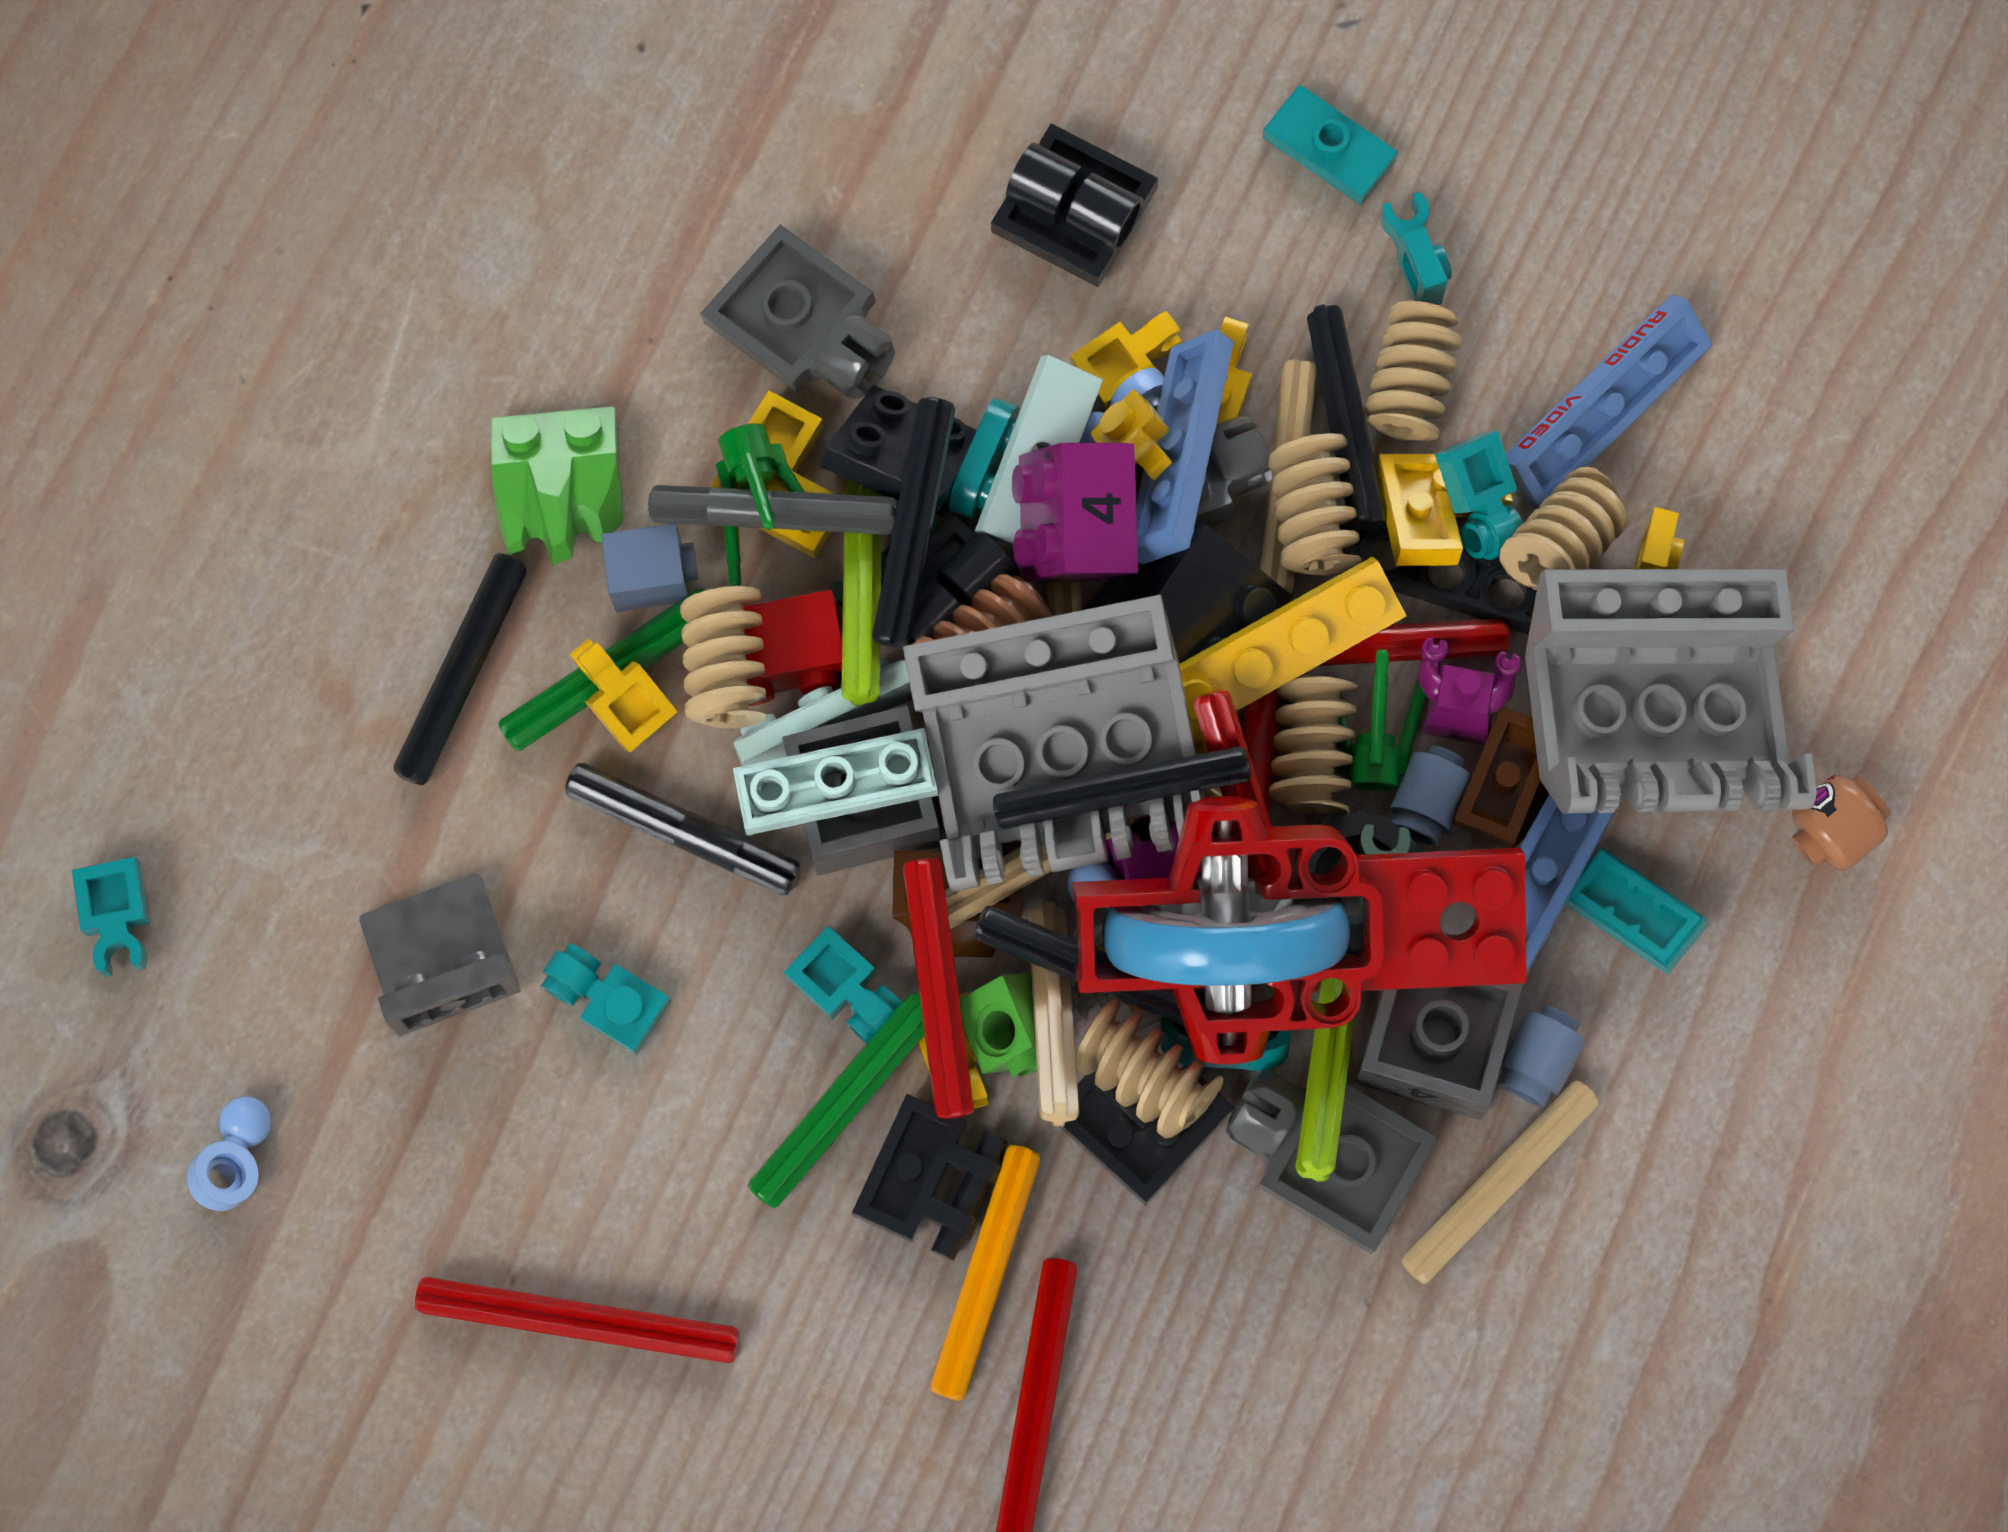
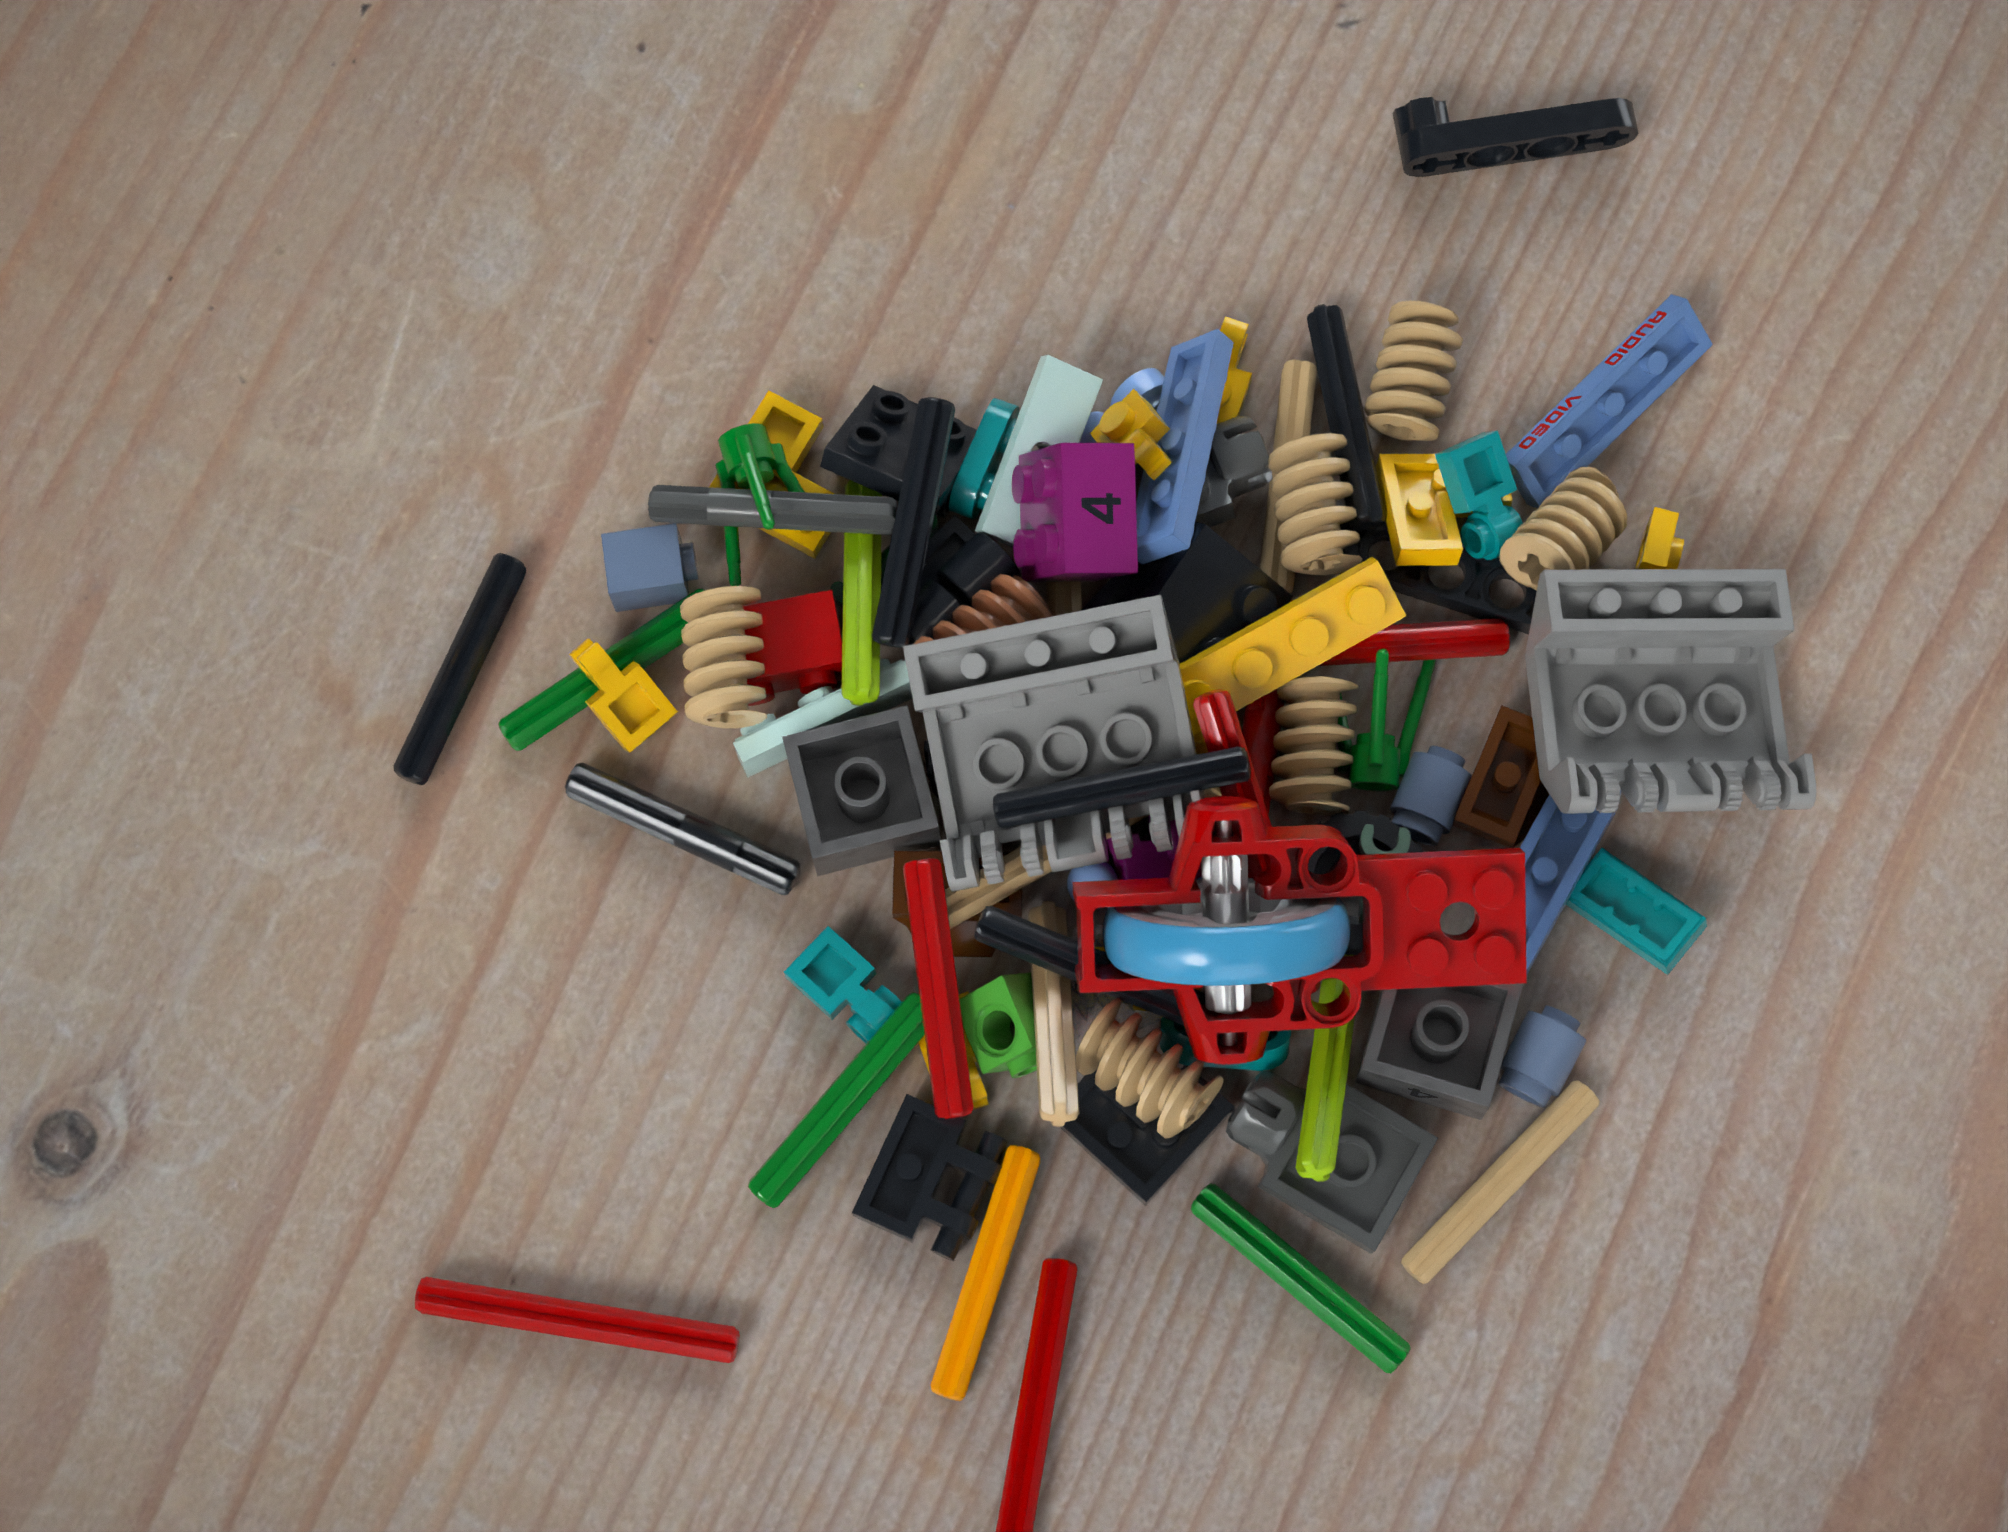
(109, 904): teal plate -> none
(243, 1125): light blue plate -> none
(438, 954): flat silver bracket -> none
(556, 478): bright green plate -> none
(618, 1007): teal plate -> none
(794, 792): light aqua tile -> none
(801, 317): dark grey plate -> none
(1073, 204): black plate -> none
(1119, 355): yellow plate -> none
(1300, 1278): none -> green axle
(1330, 144): teal plate -> none
(1422, 264): teal plate -> none
(1436, 146): none -> black beam
(1463, 698): magenta piece -> none
(1841, 824): nougat head -> none

